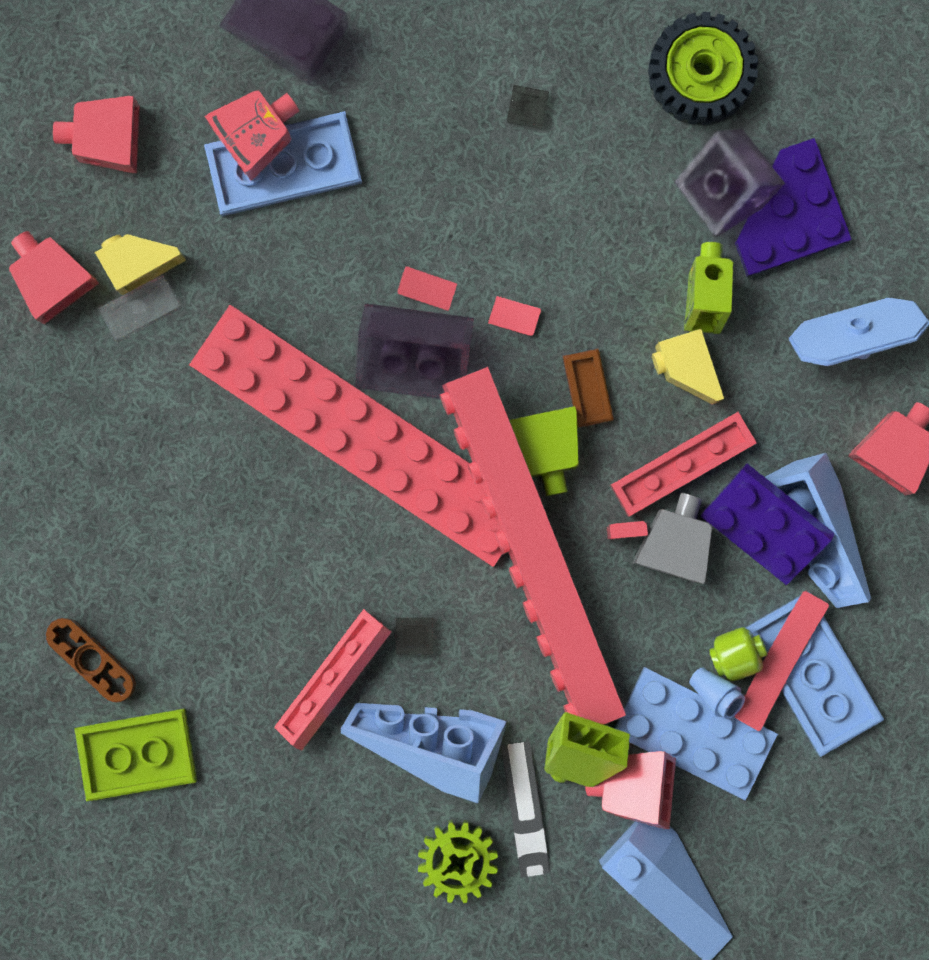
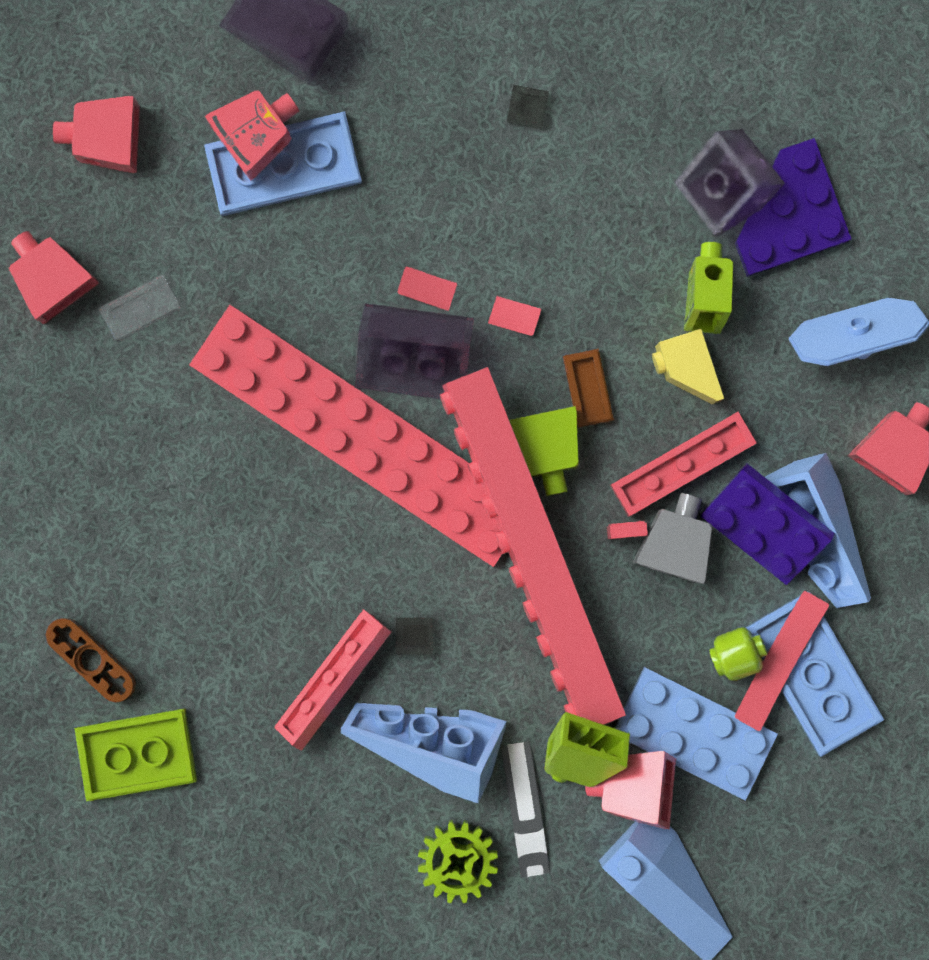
(136, 260): light yellow slope -> none
(708, 42): wheel -> none
(719, 694): light blue cone -> none

